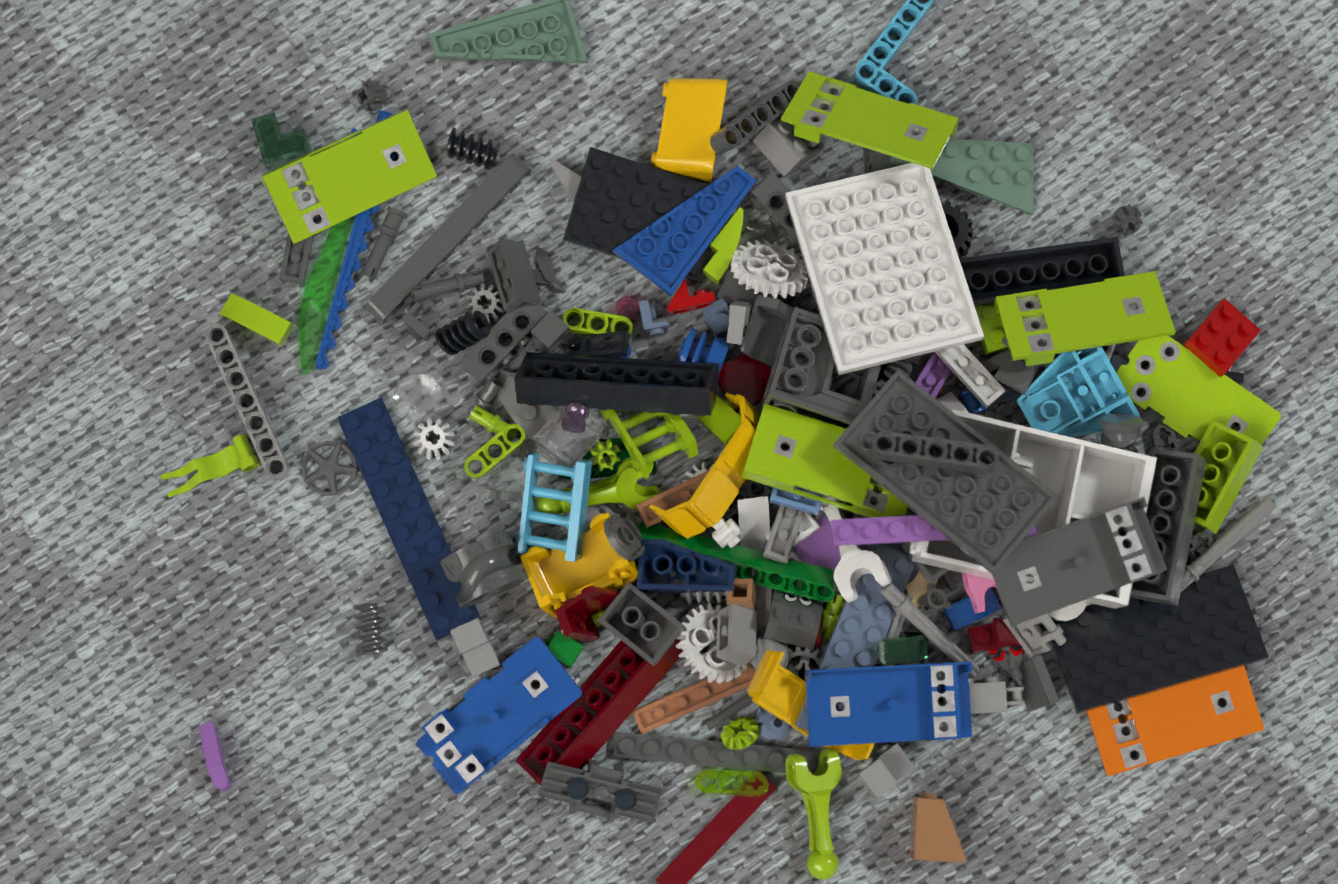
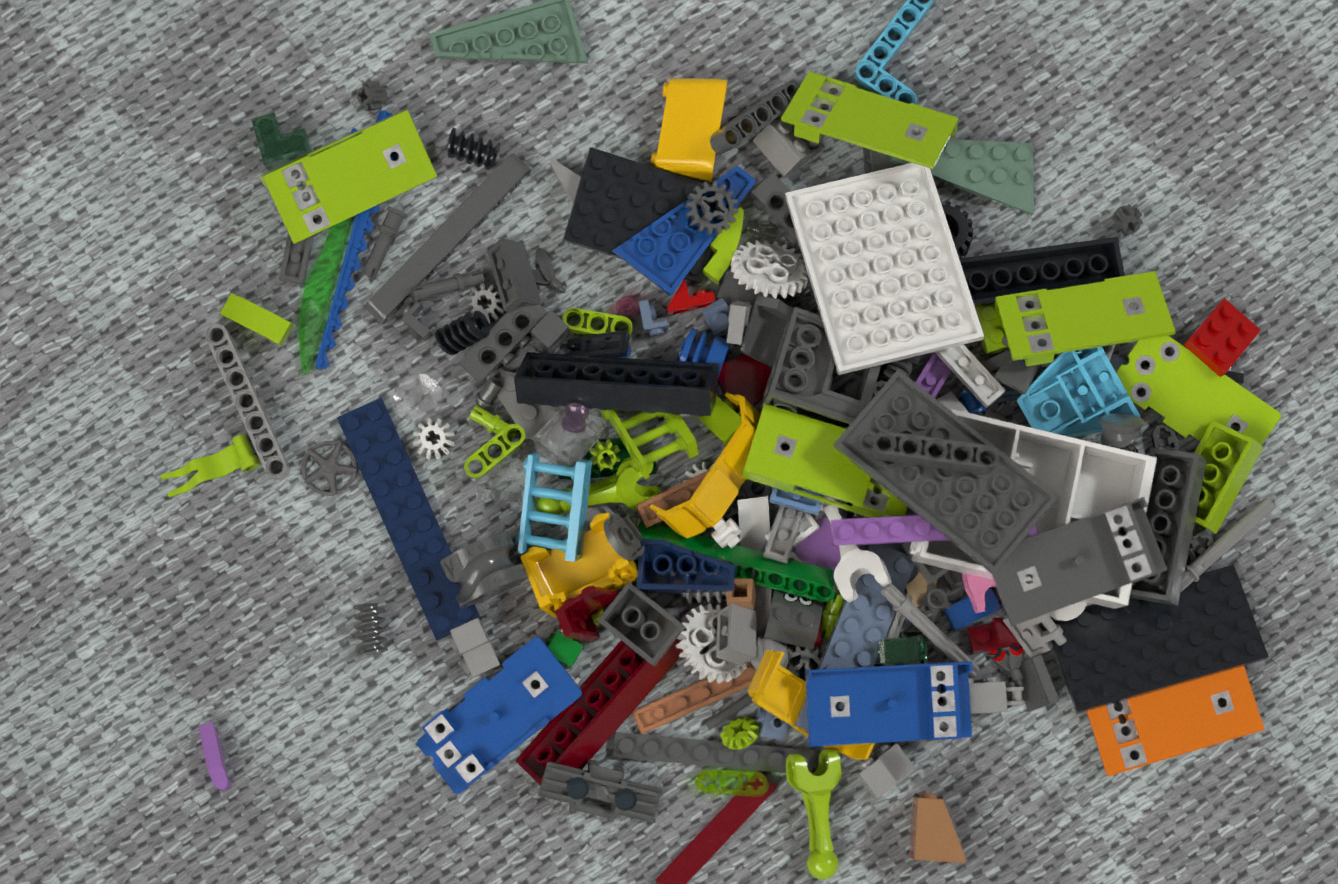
(720, 212): none -> dark grey gear

